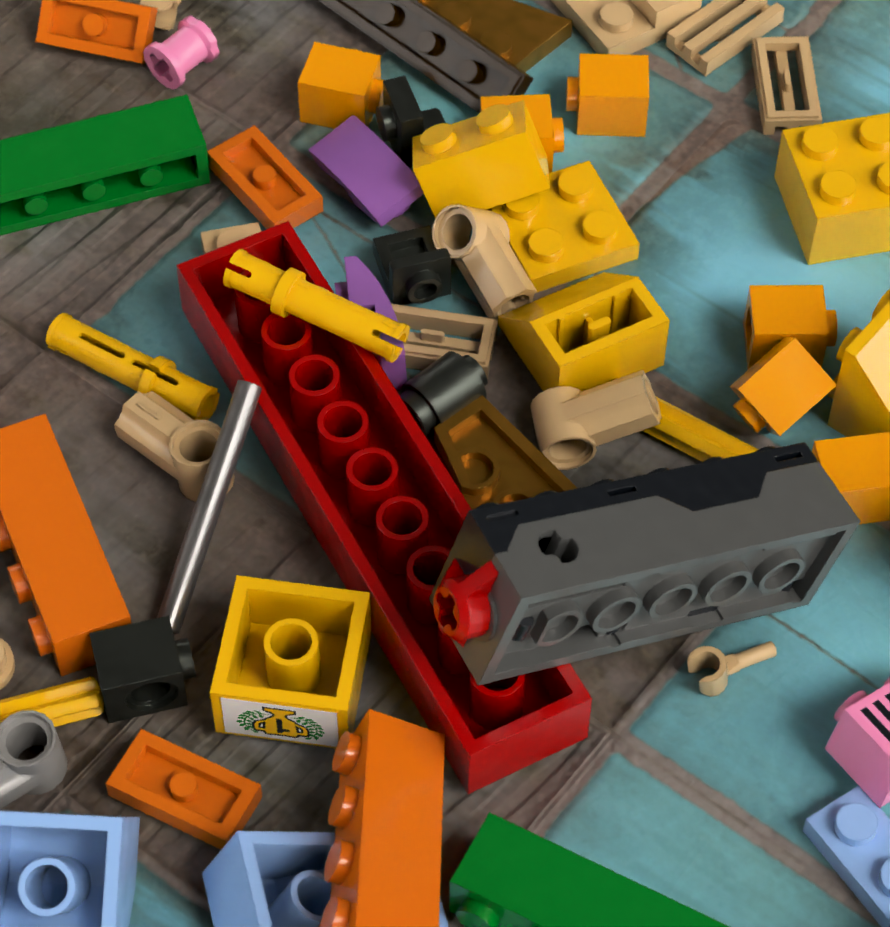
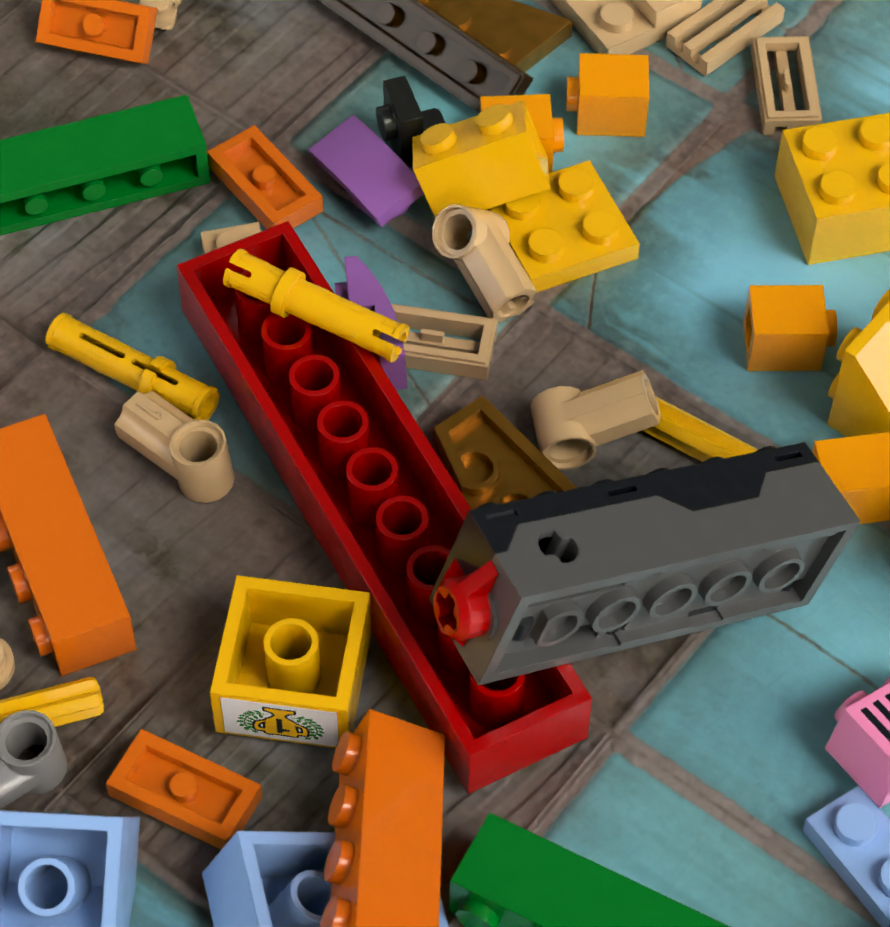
(142, 668): pearl dark grey brick -> none
(181, 52): bright pink bush -> none
(209, 503): flat silver bar -> none
(339, 85): light orange brick -> none
(413, 266): pearl dark grey bracket -> none
(443, 389): pearl dark grey brick -> none
(589, 332): yellow slope -> none
(726, 665): tan hand -> none
(780, 387): light orange brick -> none

